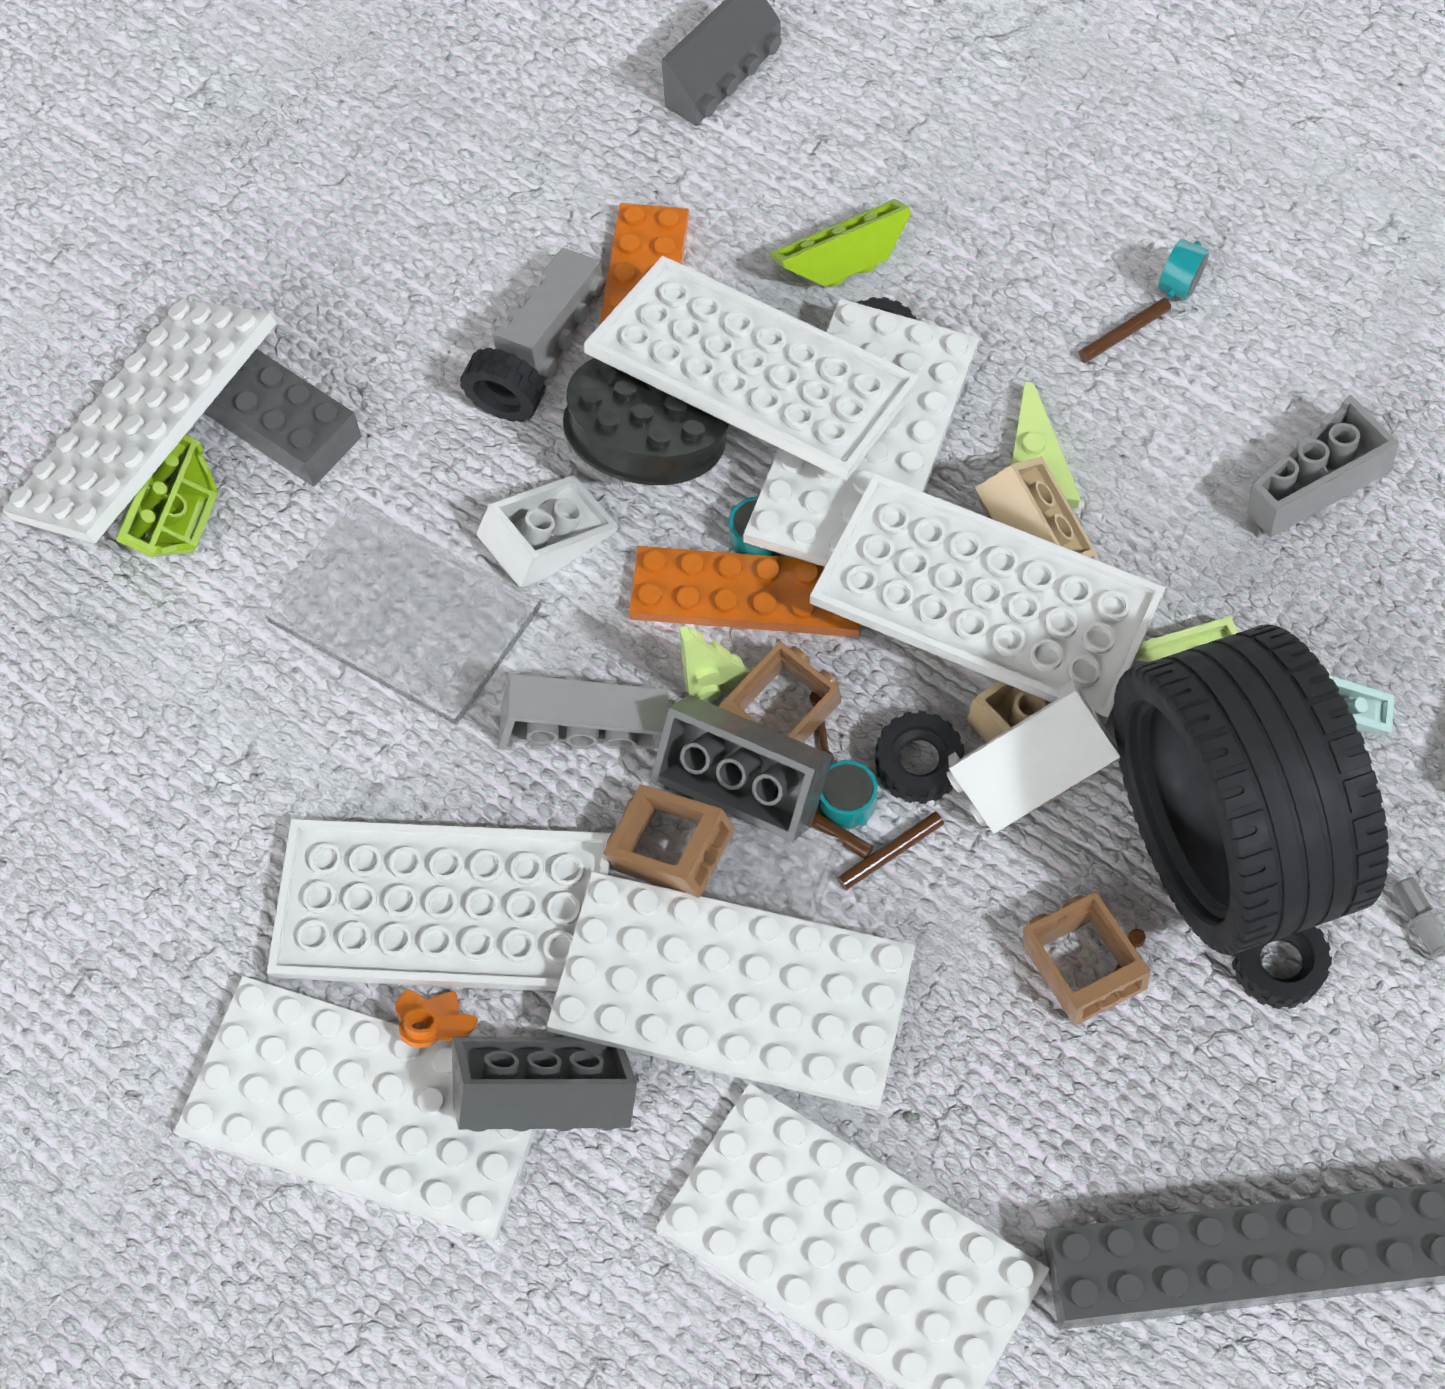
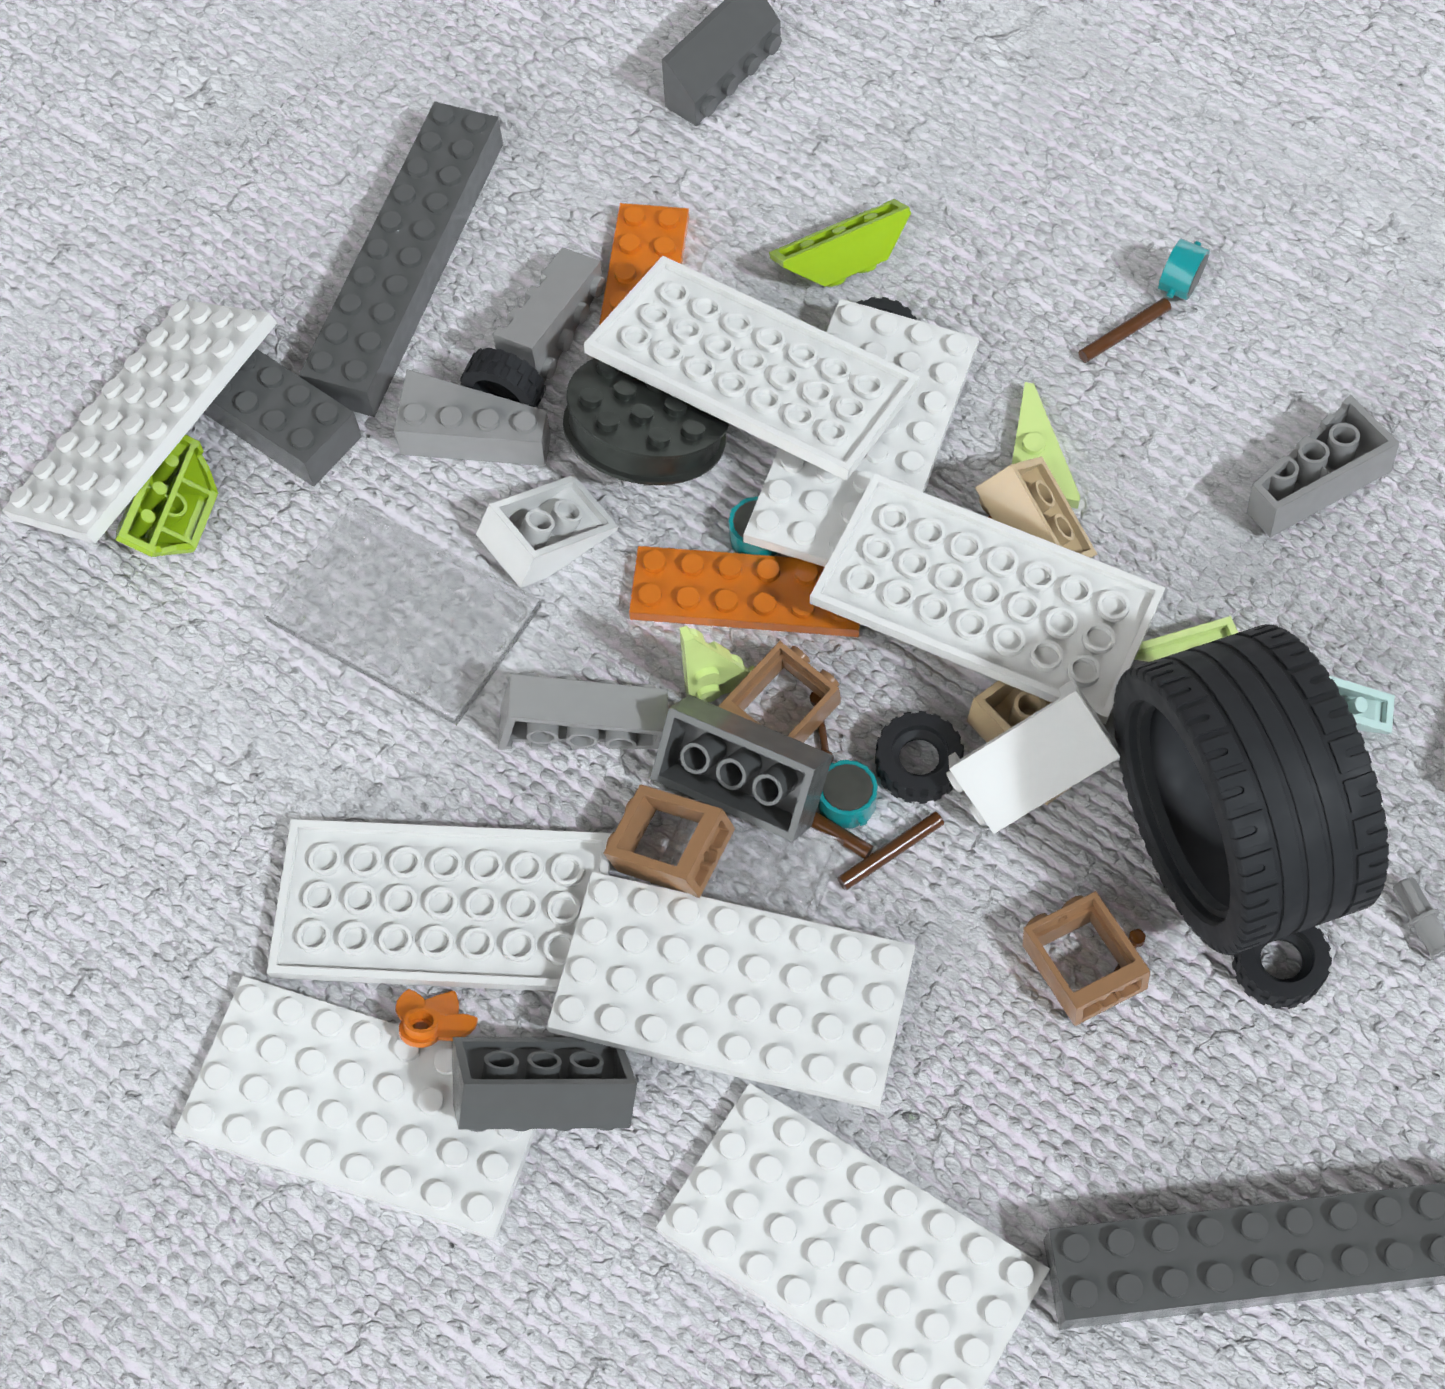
(403, 257): none -> dark grey brick
(468, 424): none -> light grey wedge

